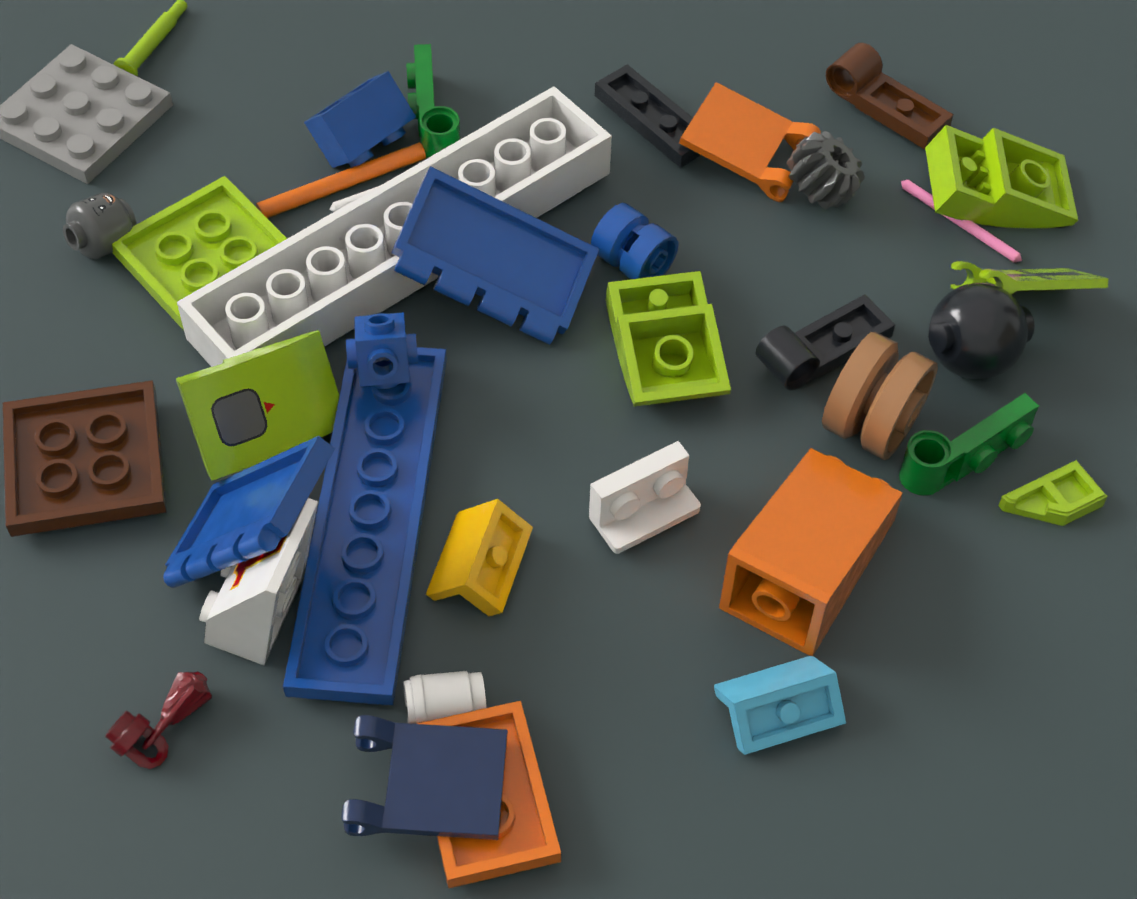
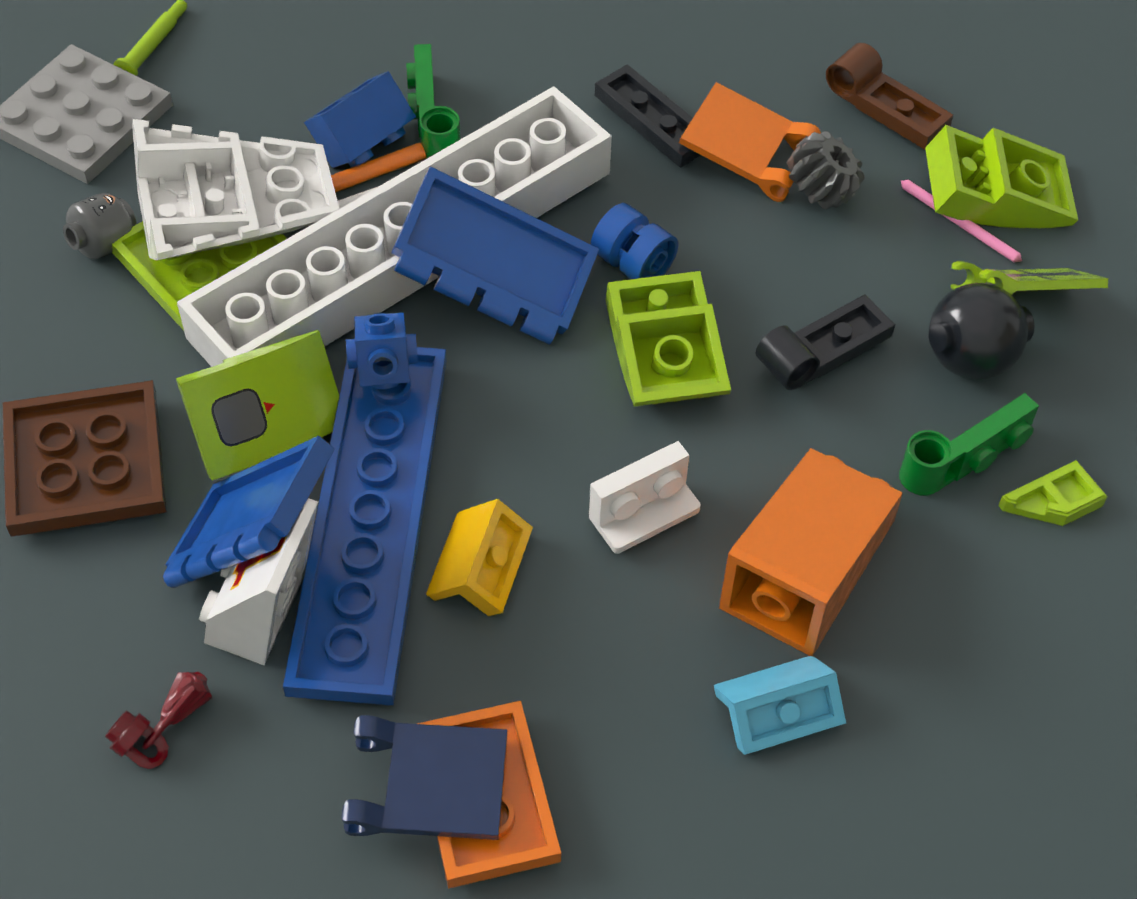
(225, 190): none -> white wedge
(443, 695): white piece -> none
(879, 395): medium nougat wheel -> none

